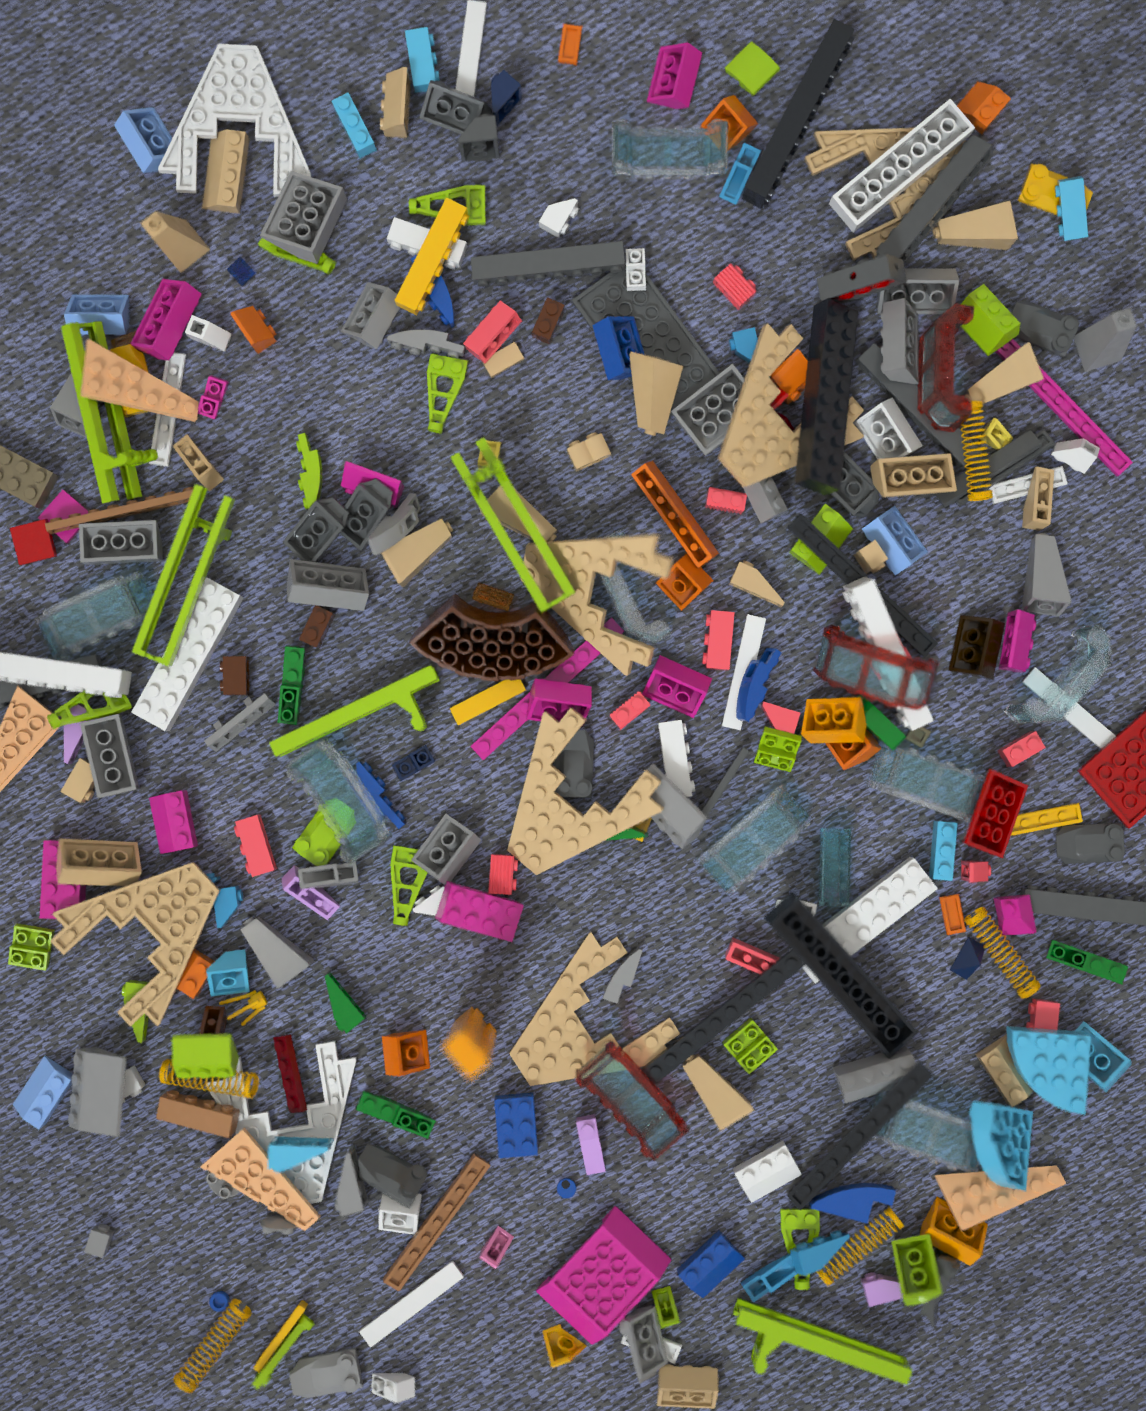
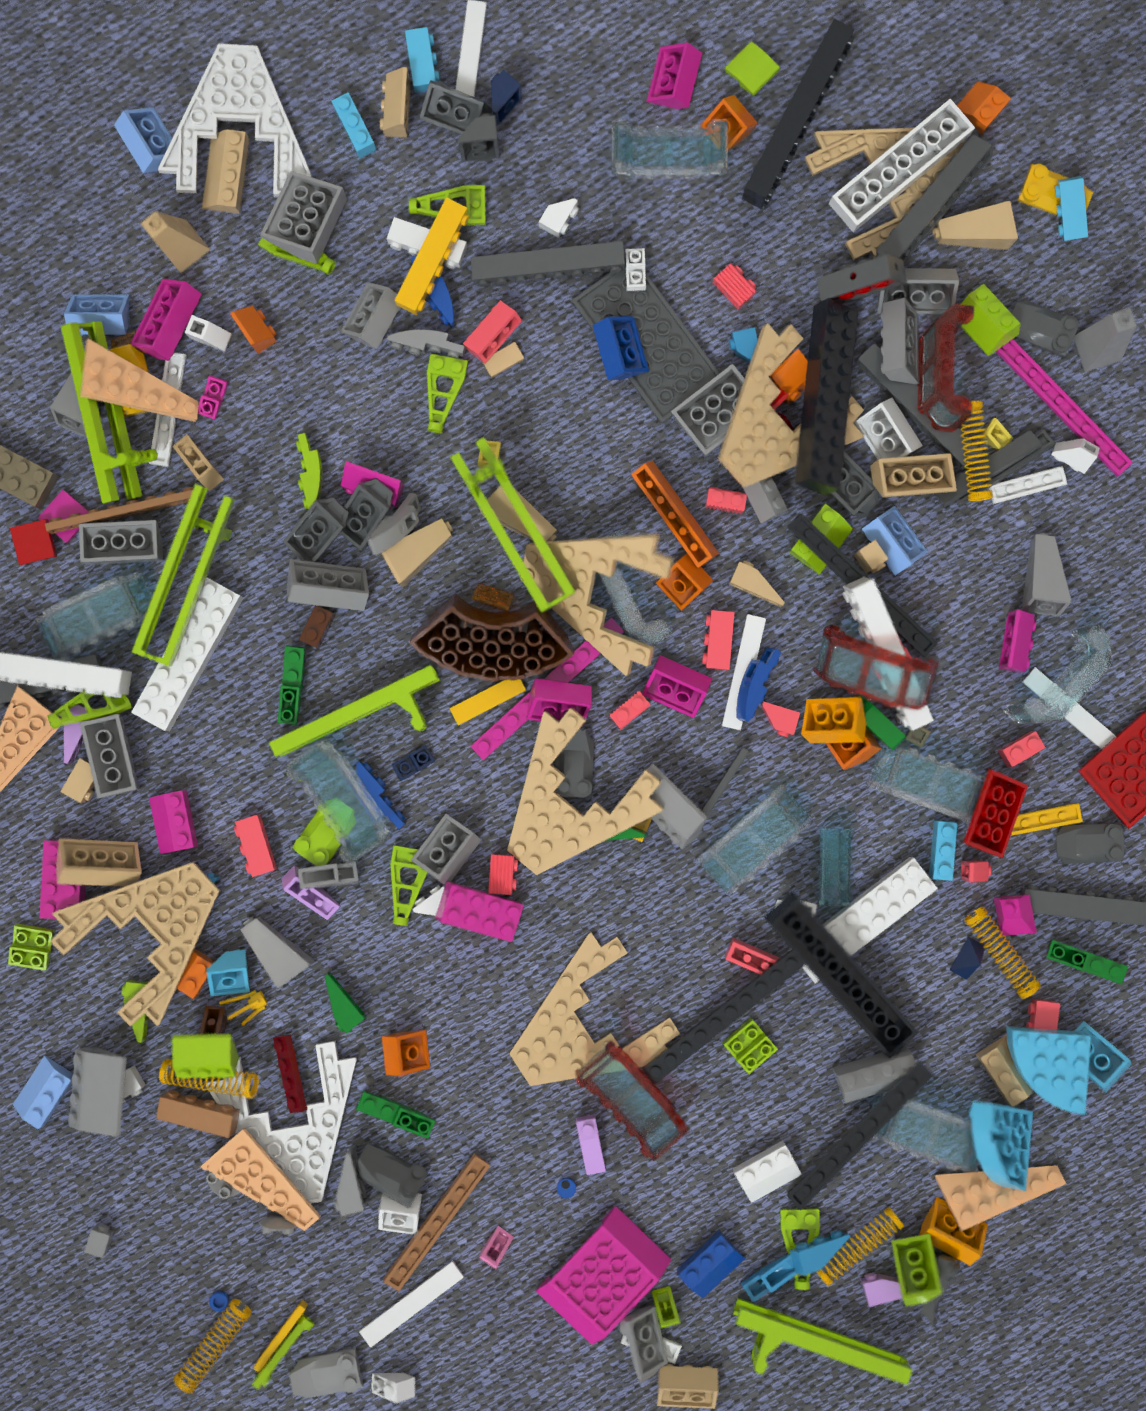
(227, 903): dark azure slope -> none
(235, 675): reddish brown brick -> none
(241, 271): clear blue slope -> none
(241, 721): light grey hinge -> none
(292, 1151): medium azure slope -> none
(471, 1042): light orange brick -> none
(516, 1125): blue brick -> none
(548, 321): reddish brown brick -> none
(561, 1345): yellow slope -> none
(570, 44): orange tile -> none
(588, 452): tan brick -> none
(622, 976): light grey slope -> none
(654, 391): tan slope -> none
(674, 755): white brick -> none
(718, 1094): tan slope -> none
(740, 173): dark azure slope -> none
(777, 749): lime slope -> none
(853, 1200): blue slope -> none
(952, 914): orange tile -> none
(976, 646): dark brown slope -> none
(1009, 376): tan slope -> none
(1039, 500): tan slope -> none

